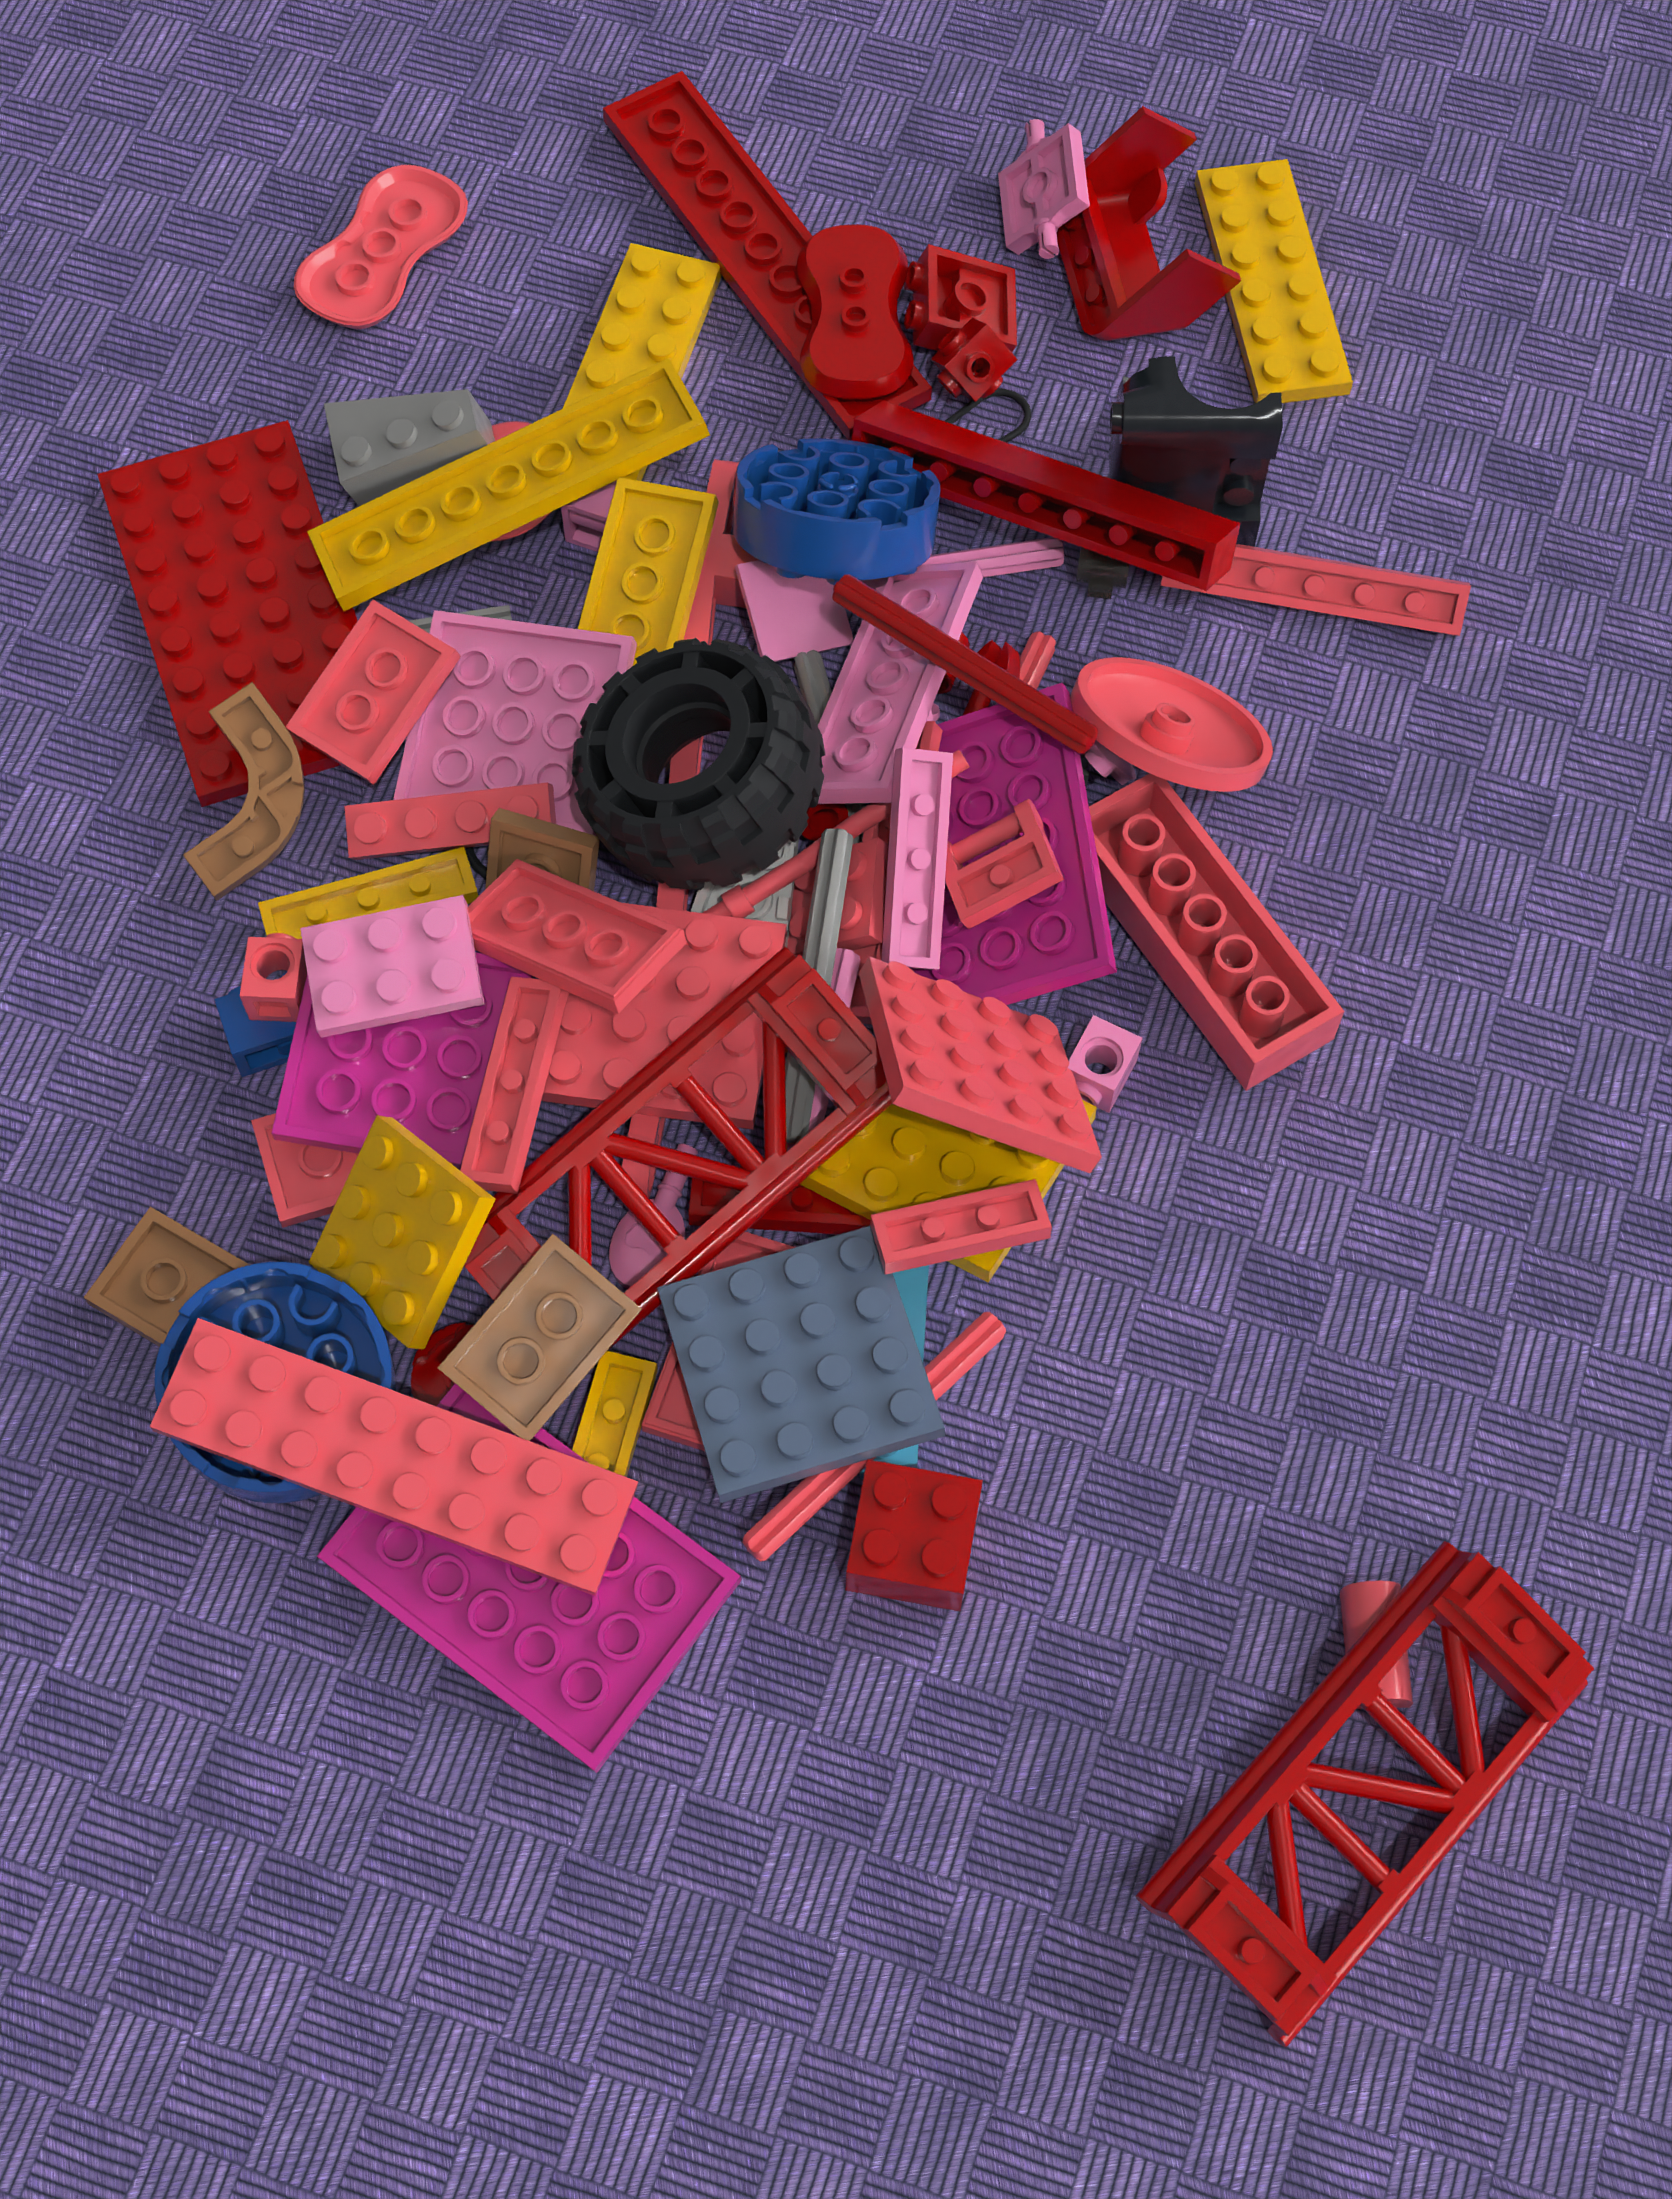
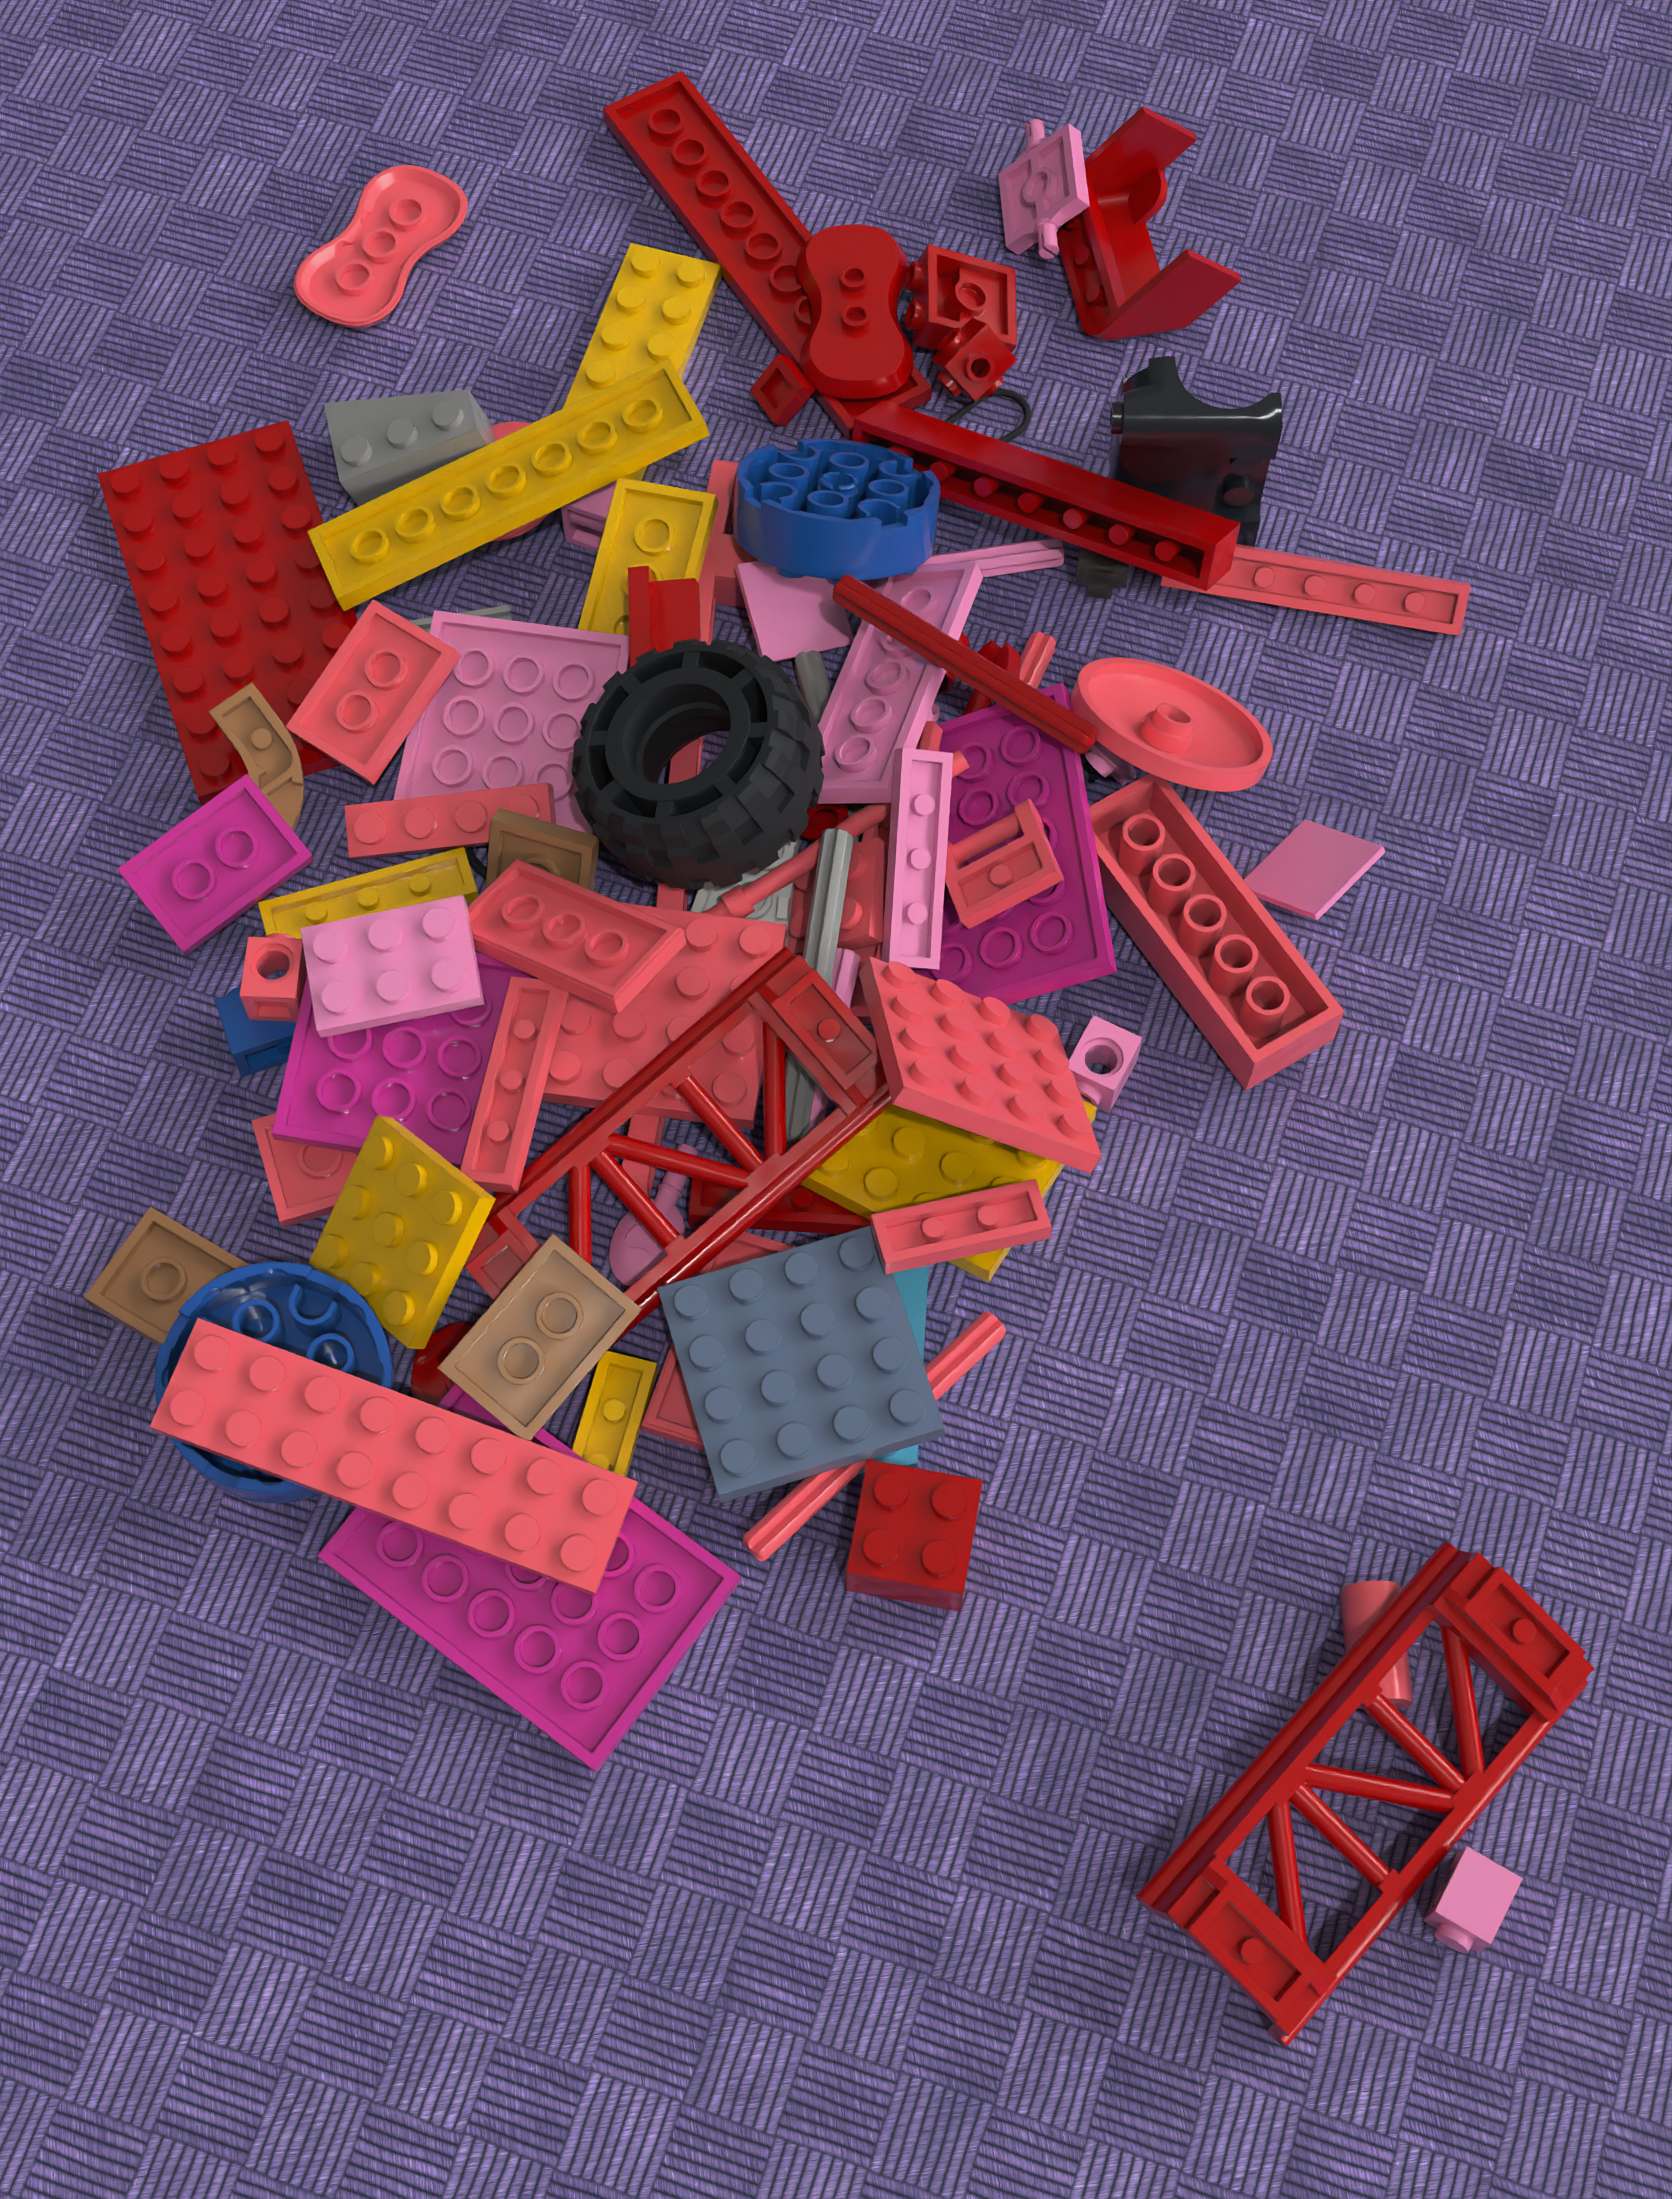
(216, 864): none -> dark pink plate
(660, 611): none -> red panel
(782, 390): none -> red plate
(1282, 301): yellow plate -> none
(1312, 868): none -> bright pink piece
(1471, 1901): none -> bright pink brick

